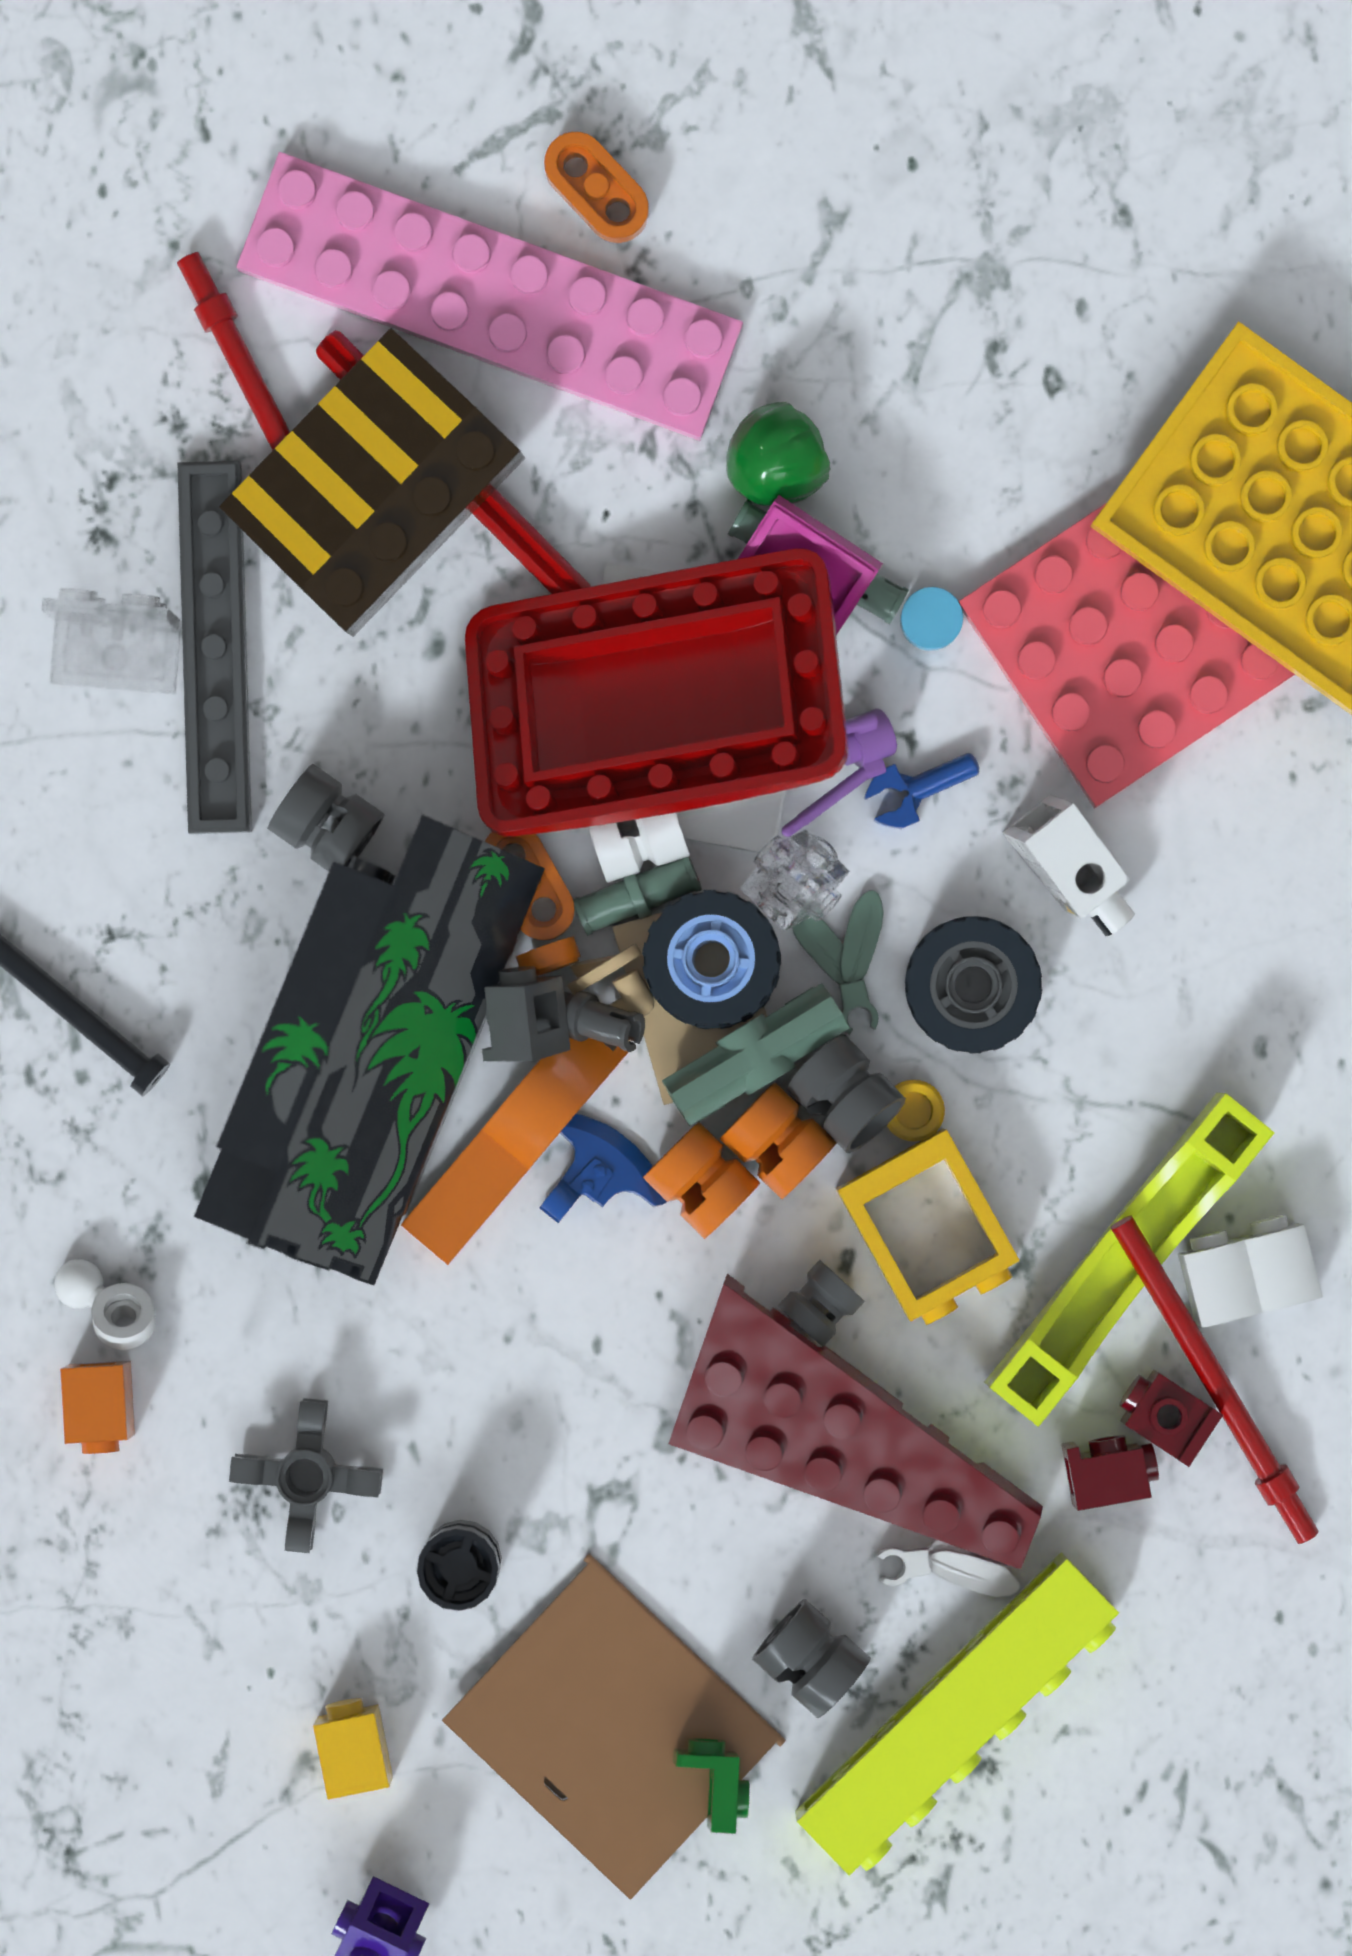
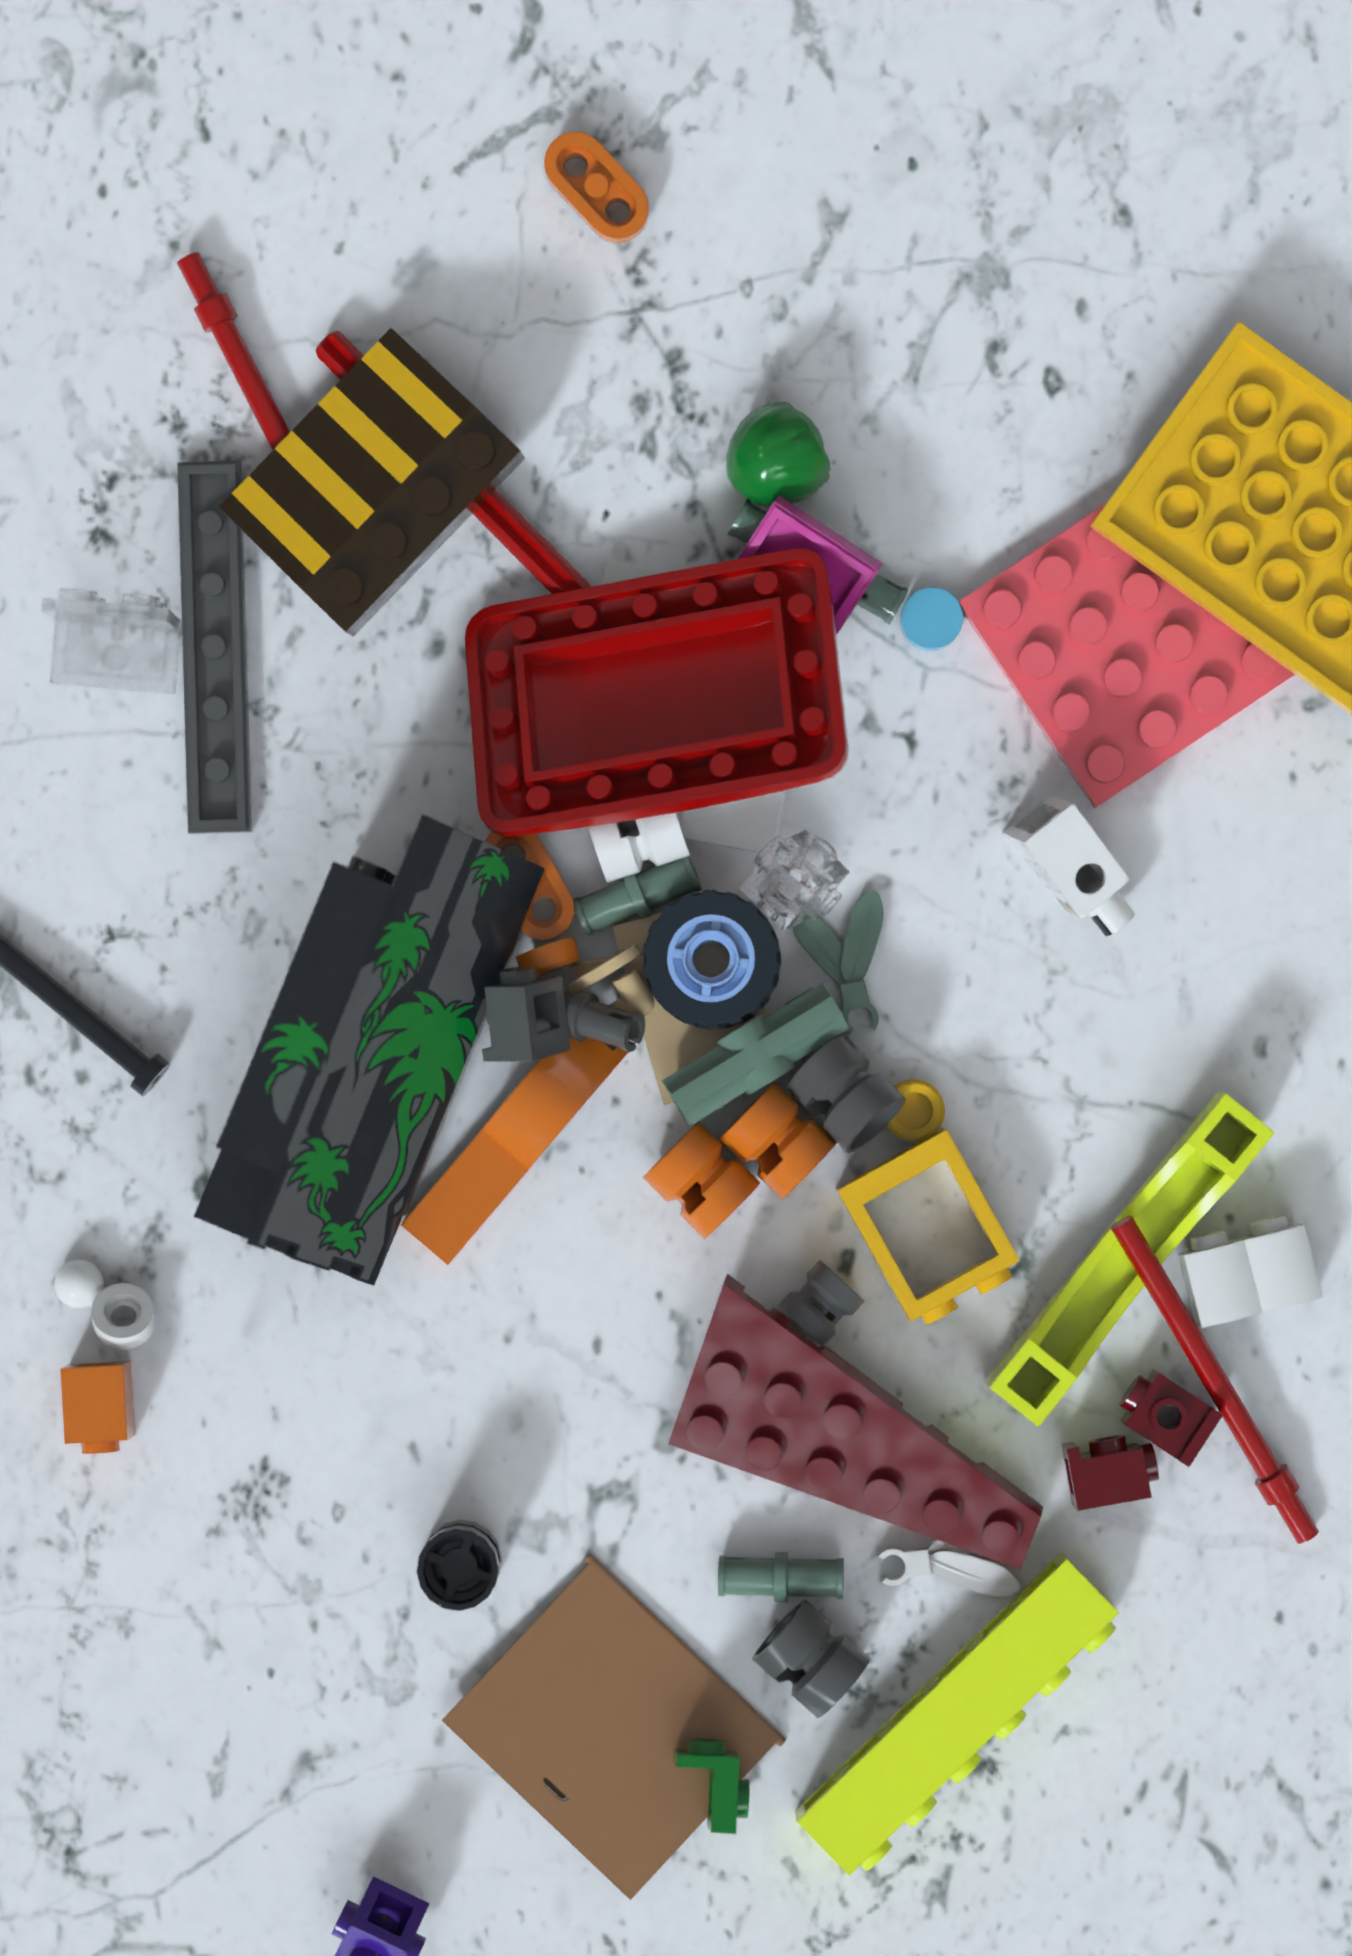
(303, 1504): dark grey pin -> none
(309, 806): dark grey wheel -> none
(352, 1749): yellow brick -> none
(489, 296): bright pink plate -> none
(601, 1168): blue piece -> none
(781, 1577): none -> sand green pin
(869, 742): medium lavender plant -> none
(919, 787): blue bar -> none
(980, 1024): black wheel -> none

